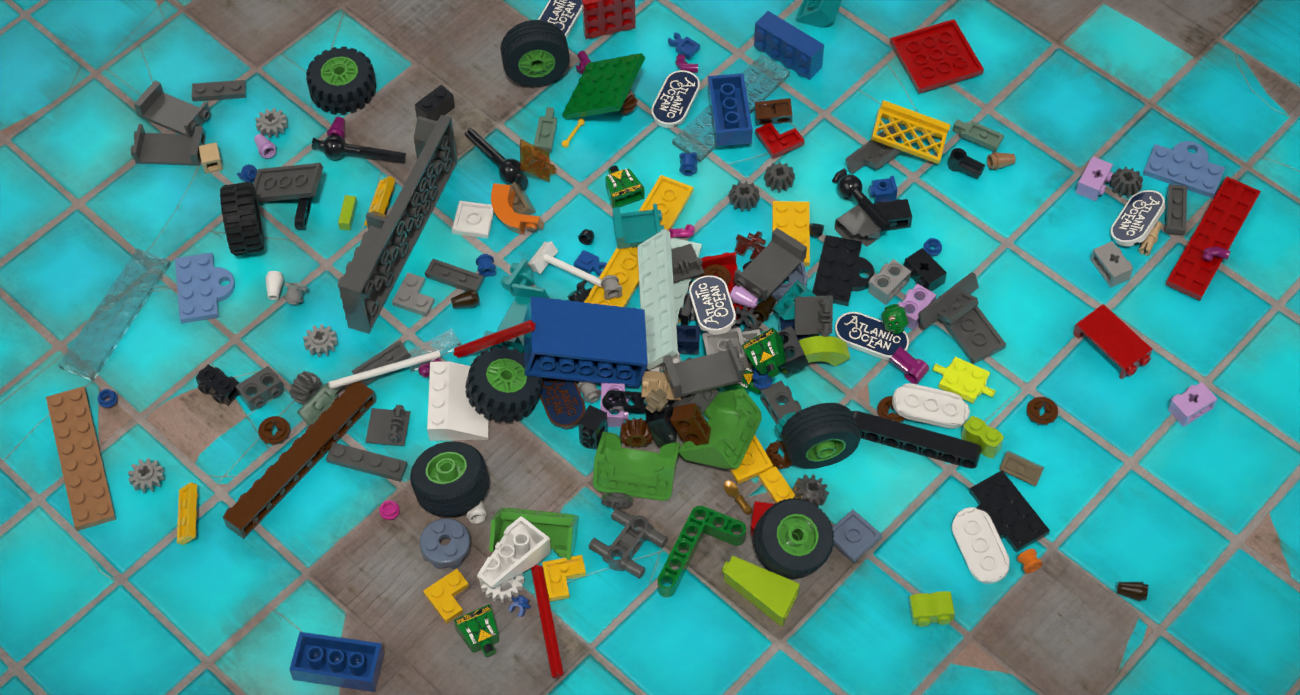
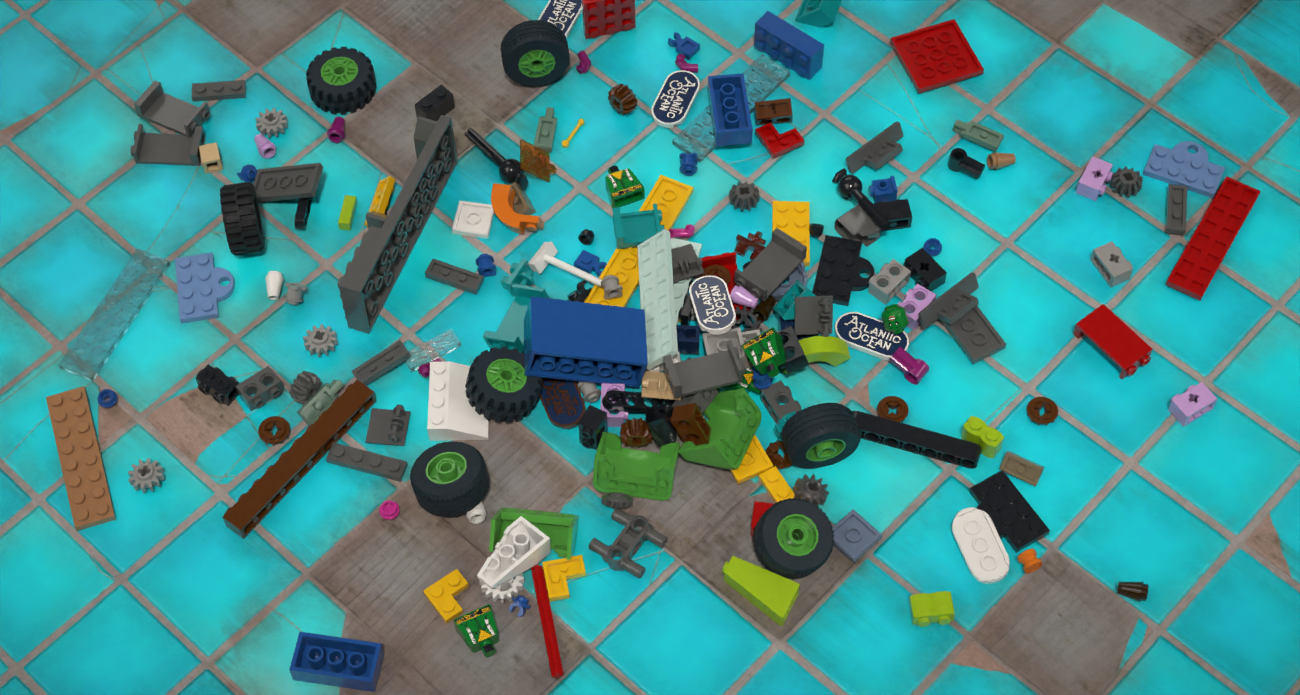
(187, 513): yellow plate -> none
(335, 148): black piece -> none
(384, 369): white piece -> none
(409, 296): light grey plate -> none
(445, 555): sand blue plate -> none
(466, 300): dark brown cone -> none
(495, 338): red axle -> none
(603, 86): green plate -> none
(656, 400): dark tan gear -> none
(691, 543): green beam -> none
(733, 491): pearl gold piece -> none
(779, 176): dark grey gear -> none
(913, 121): yellow fence -> none
(930, 406): white tile -> none
(964, 379): neon yellow plate -> none
(1138, 218): tile -> none
(1150, 240): tan pin -> none
(1215, 251): magenta arm -> none

